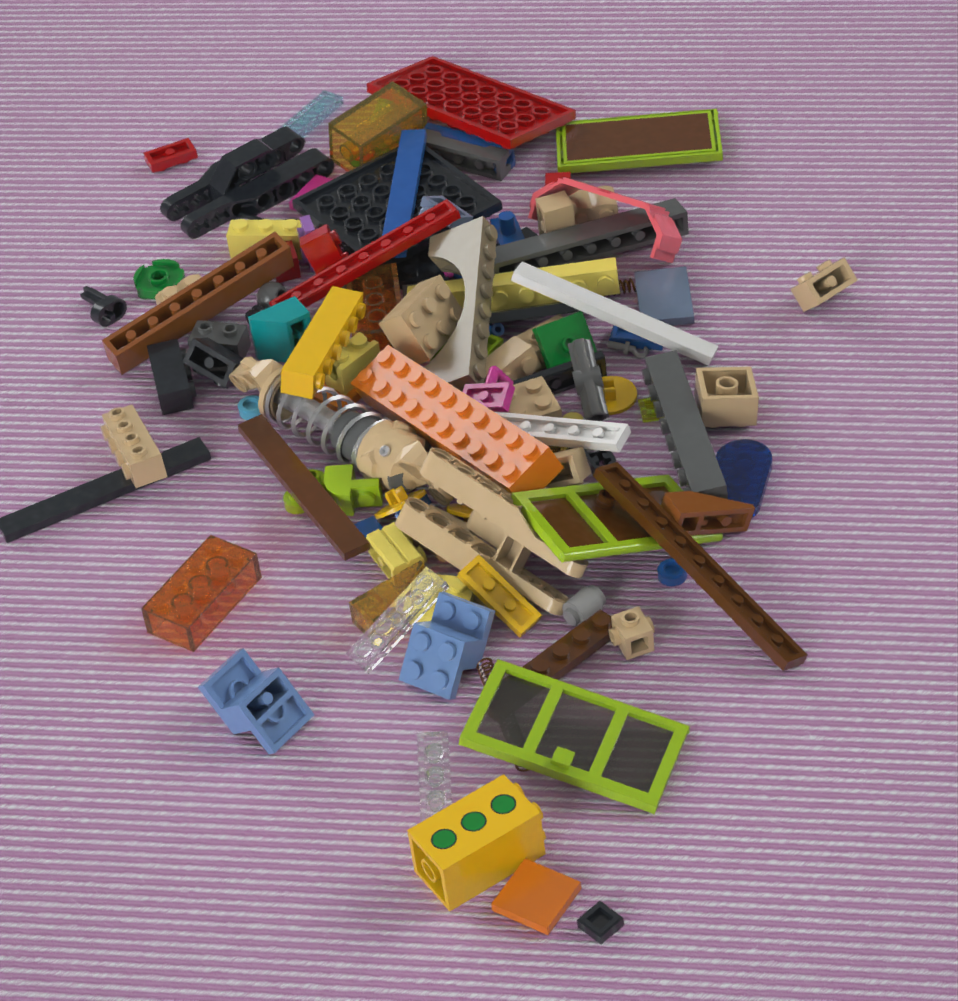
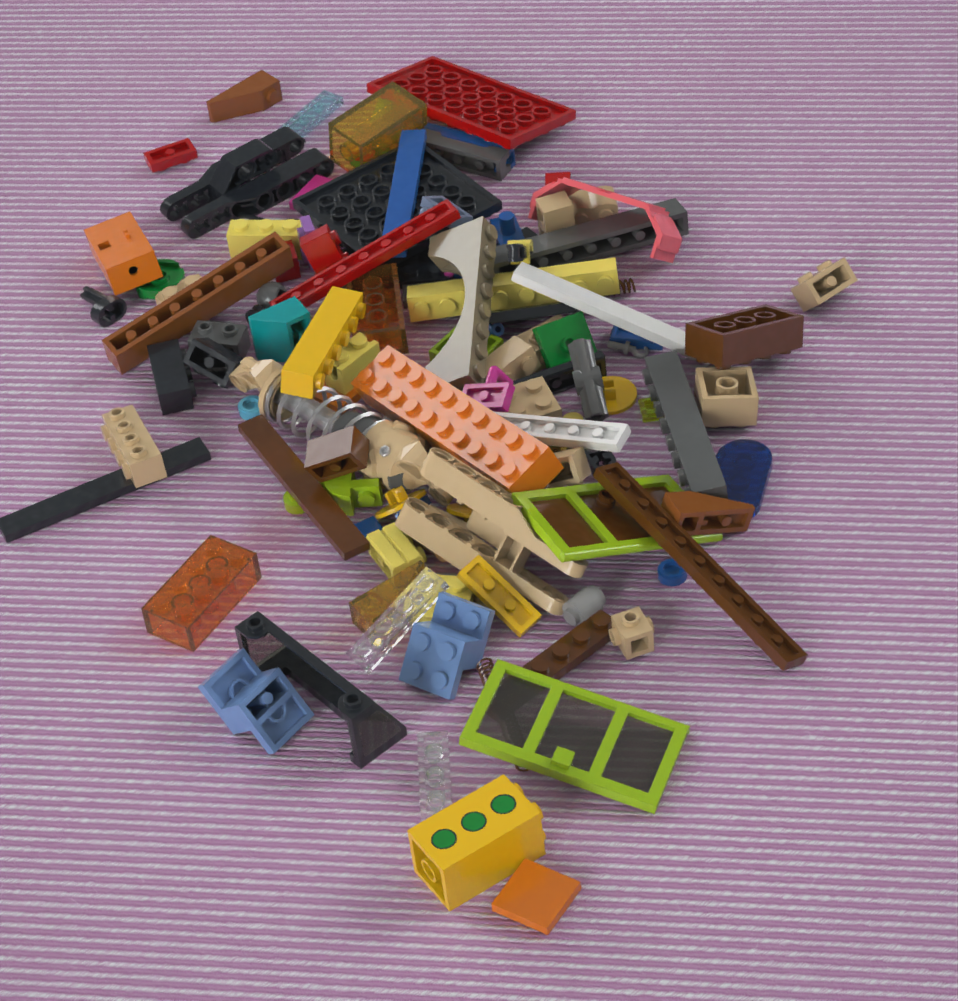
(123, 253): none -> orange brick
(247, 97): none -> dark orange slope
(337, 454): none -> reddish brown brick
(369, 725): none -> black windscreen
(423, 320): tan brick -> none
(519, 251): none -> piece
(600, 922): black tile -> none
(639, 141): reddish brown door -> none
(665, 295): sand blue tile -> none
(744, 336): none -> reddish brown brick

